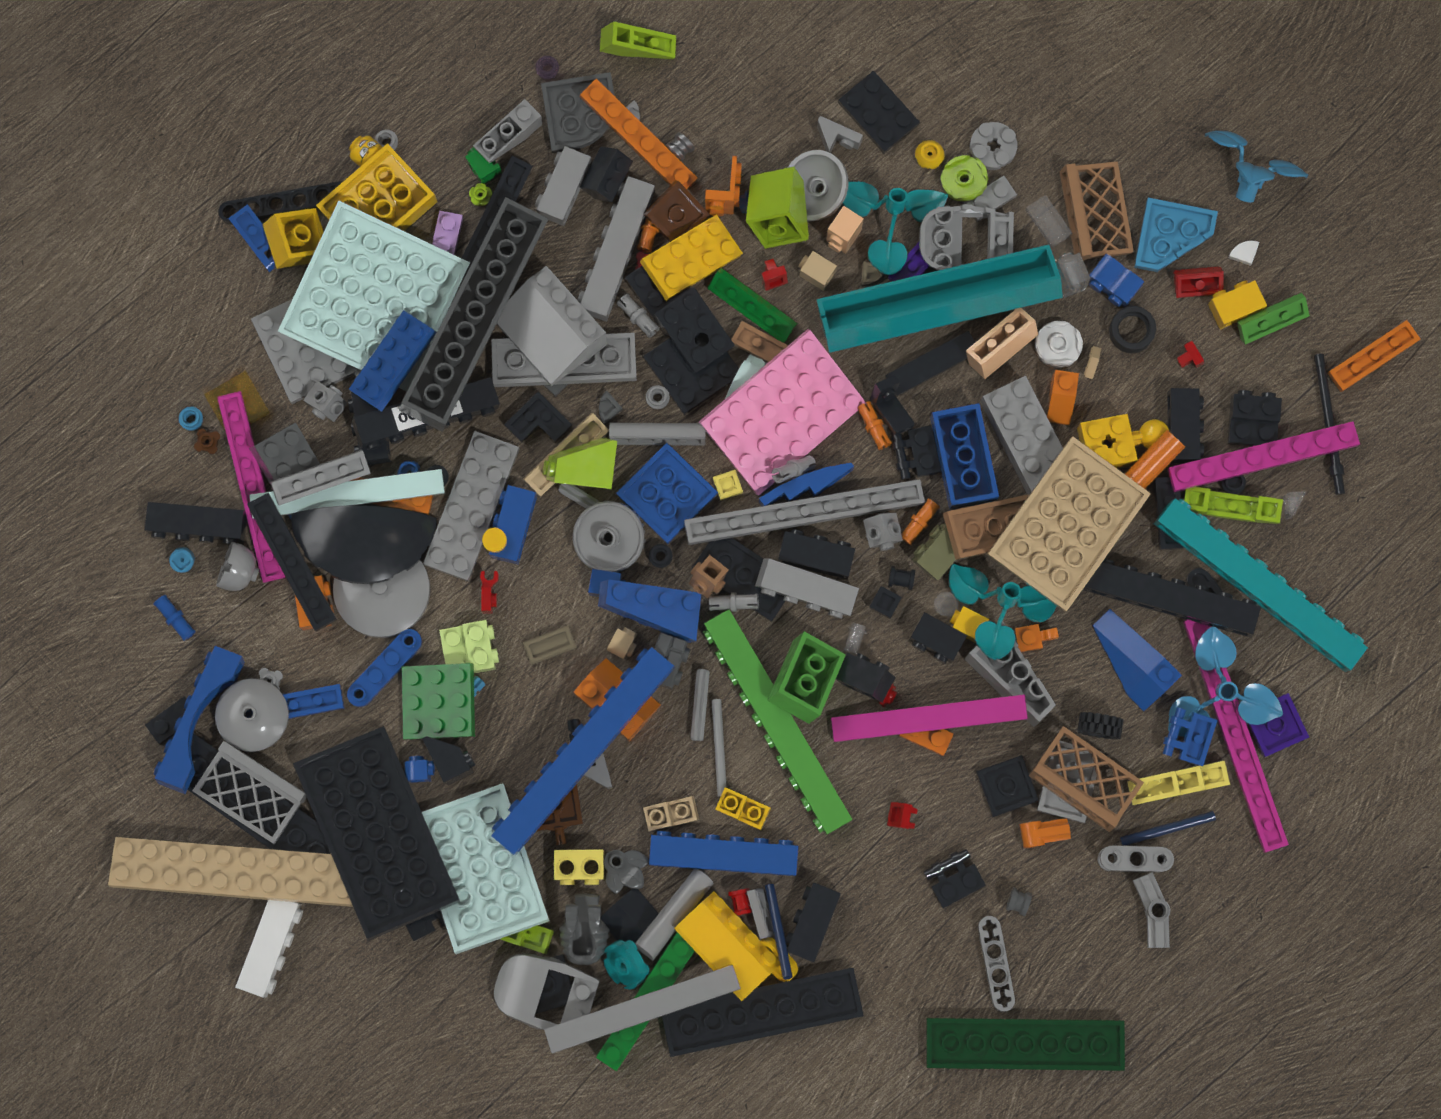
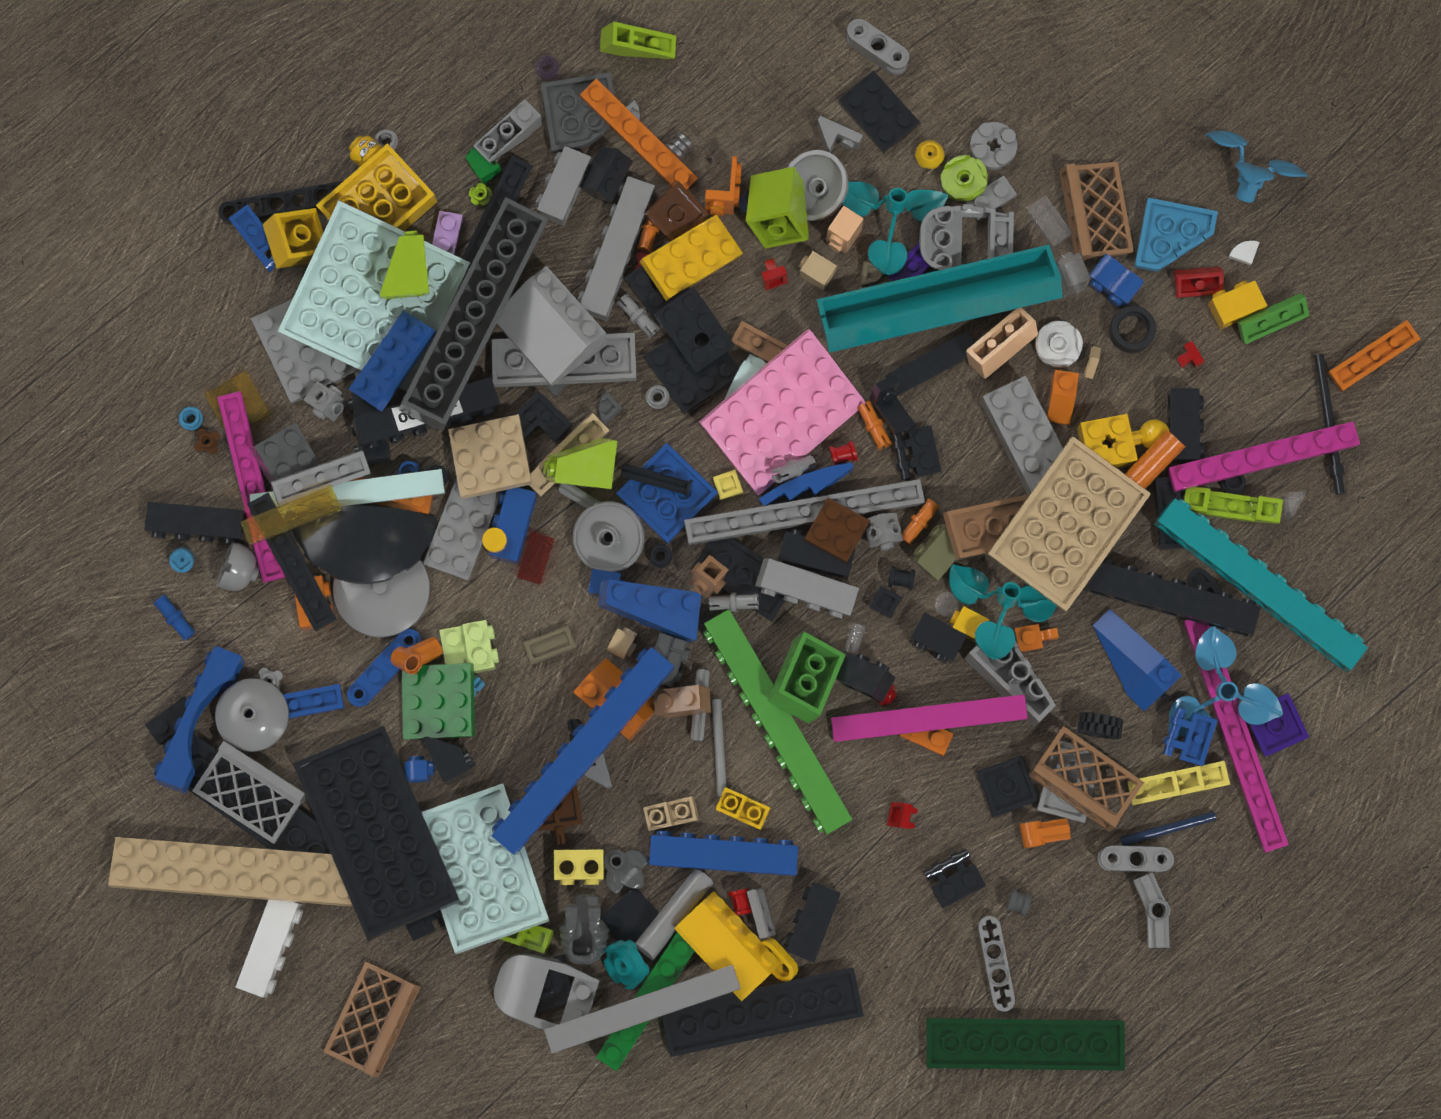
(290, 515): none -> clear yellow plate
(392, 1022): none -> medium nougat fence
(407, 269): none -> lime slope
(415, 656): none -> orange piece
(488, 598): red plate -> none
(490, 456): none -> tan plate
(535, 558): none -> clear red tile
(657, 433): light grey brick -> none
(657, 479): none -> black axle
(682, 701): none -> medium nougat piece
(752, 305): green plate -> none
(778, 931): dark blue bar -> none
(837, 530): none -> reddish brown plate
(843, 453): none -> red bush
(884, 58): none -> light grey piece
(964, 456): blue brick -> none
(1253, 418): black plate -> none

